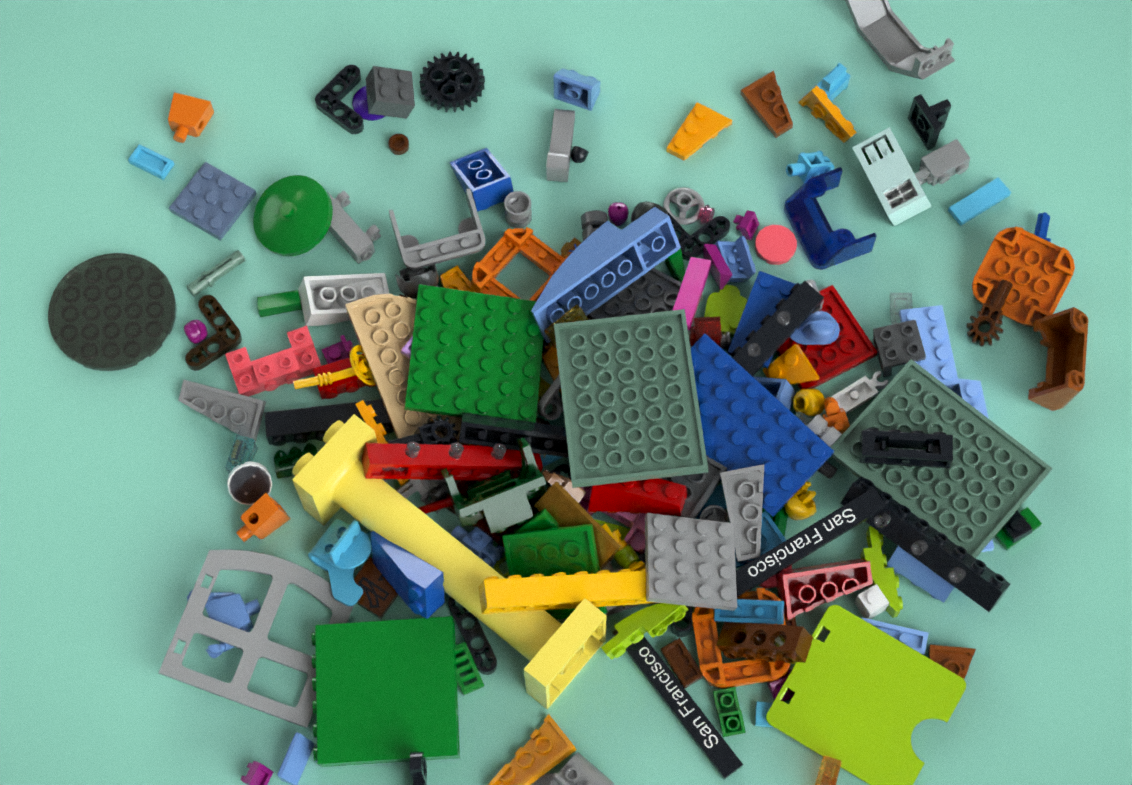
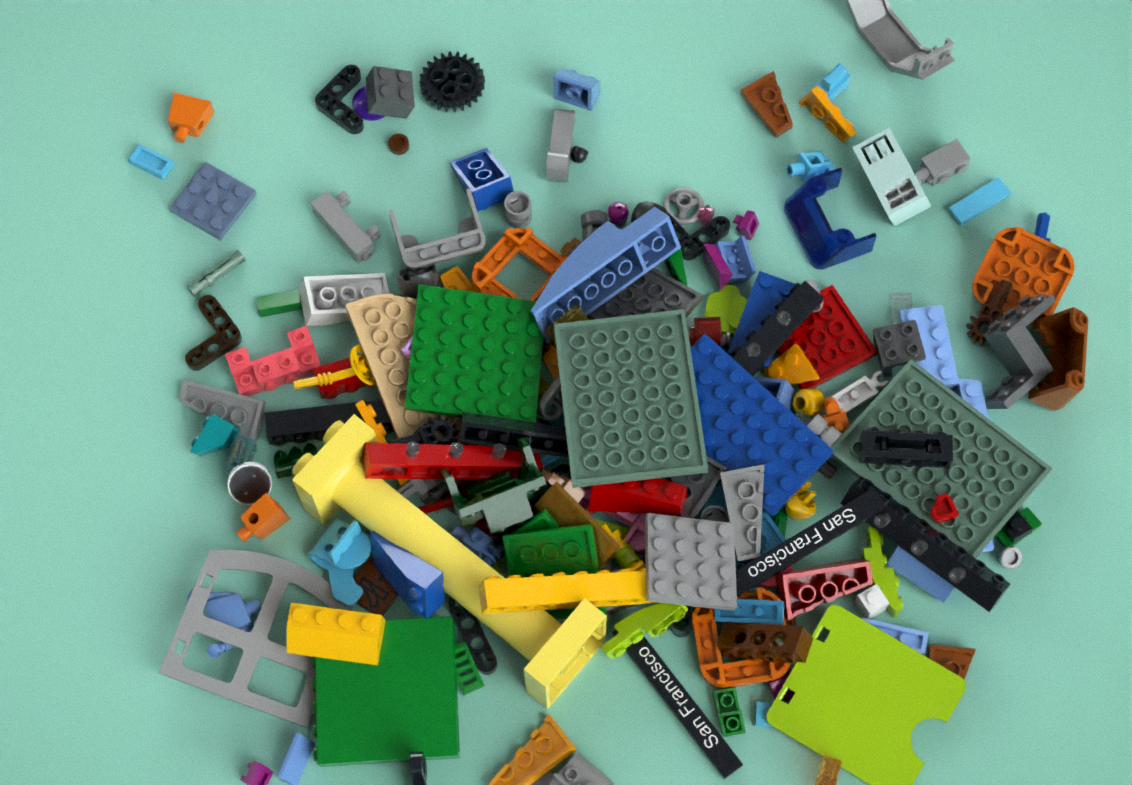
(112, 311): clear smoke tile -> none
(195, 331): magenta piece -> none
(215, 436): none -> teal slope
(292, 215): green dish -> none
(334, 634): none -> yellow slope
(338, 351): magenta bracket -> none
(681, 663): reddish brown plate -> none
(692, 287): dark pink tile -> none
(696, 130): light orange wing -> none
(775, 244): coral tile -> none
(817, 329): medium blue piece -> none
(928, 120): black bracket -> none
(943, 509): none -> red tile
(1010, 557): none -> light grey tile
(1018, 351): none -> dark grey bracket

